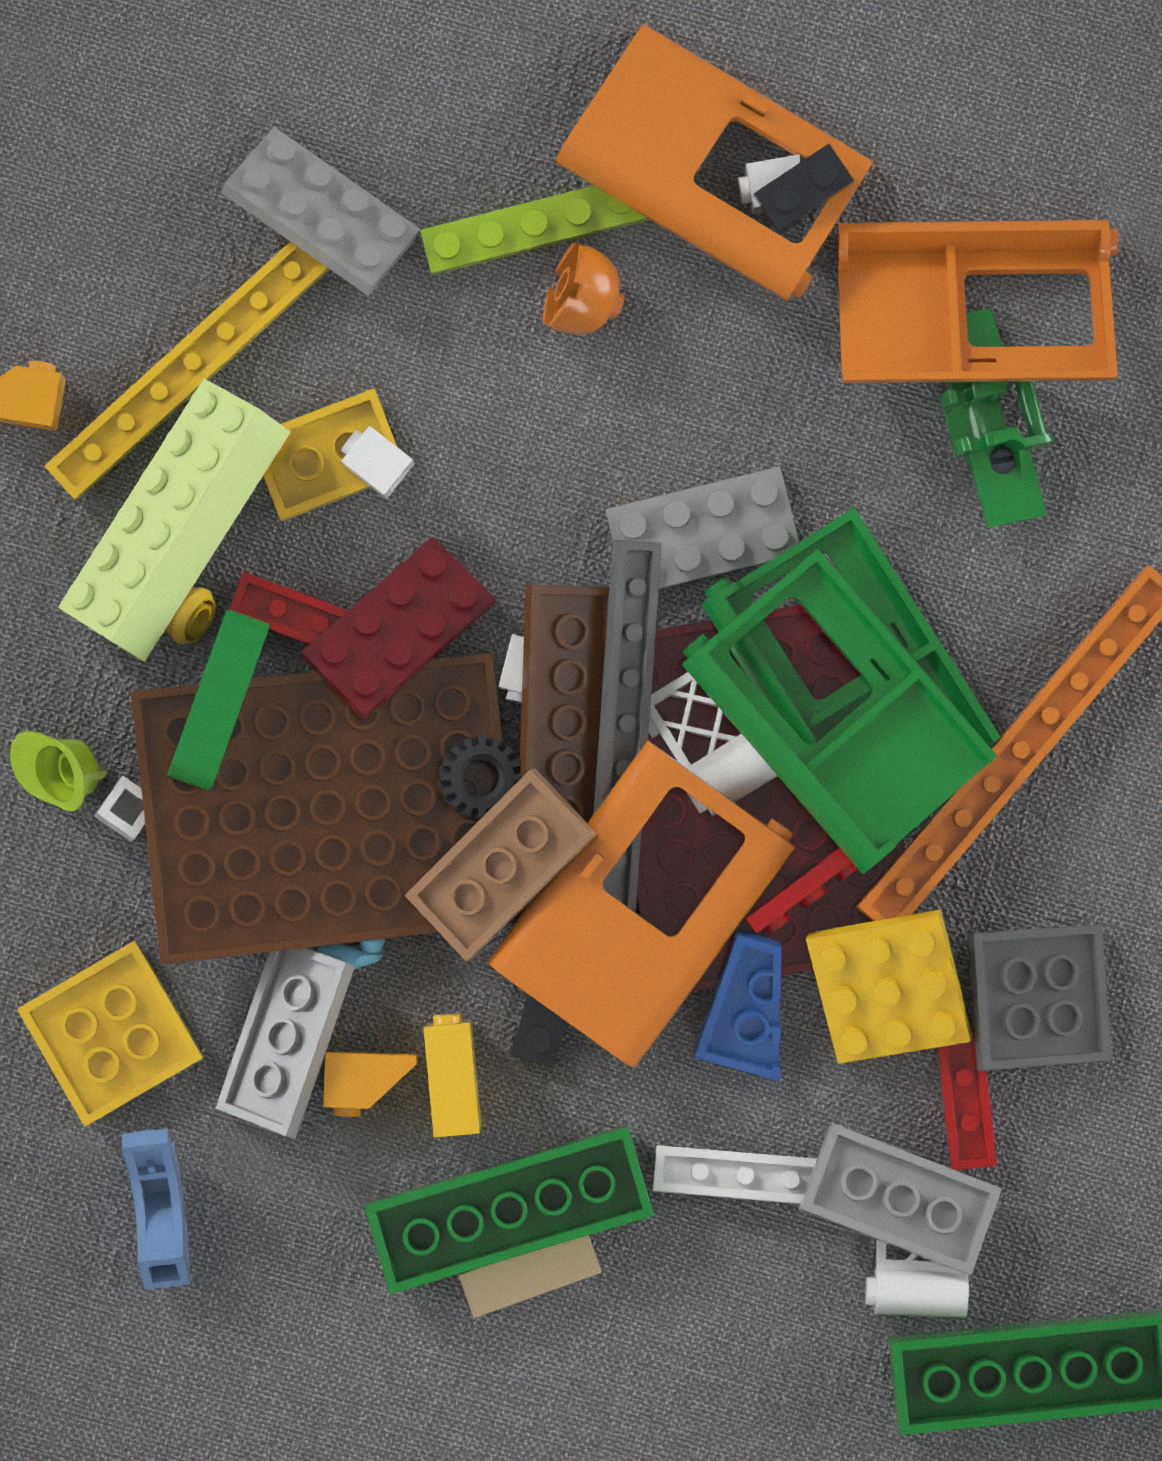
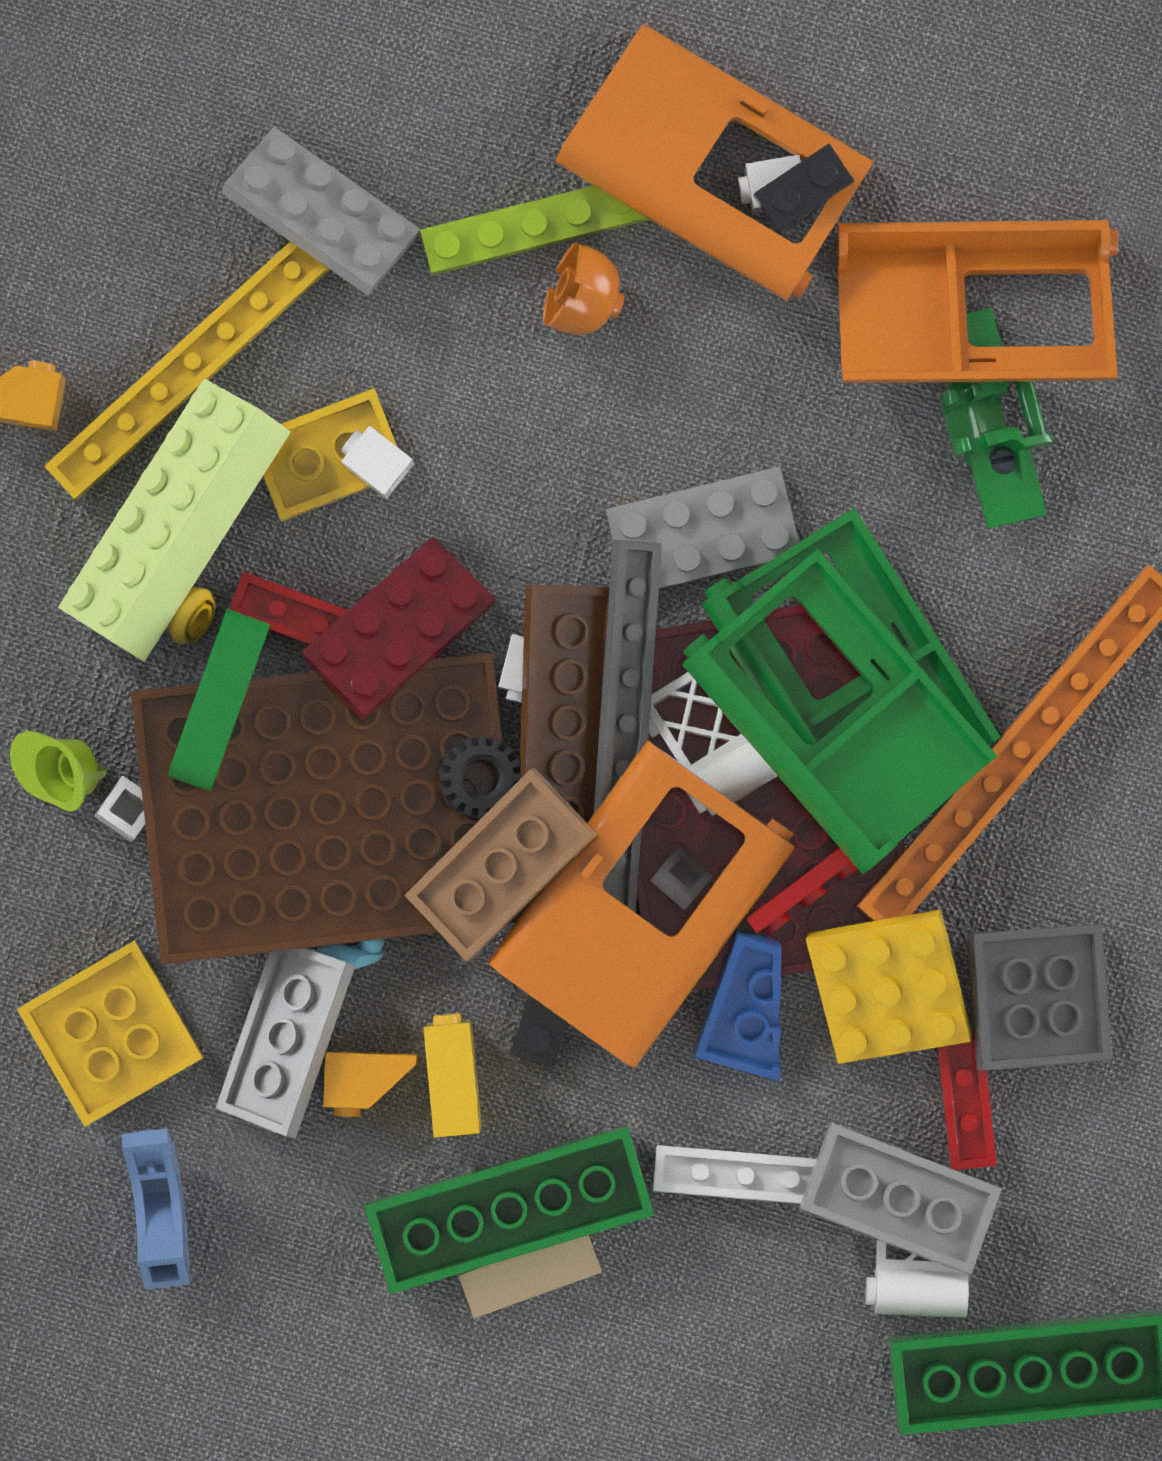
(681, 878): none -> dark grey plate

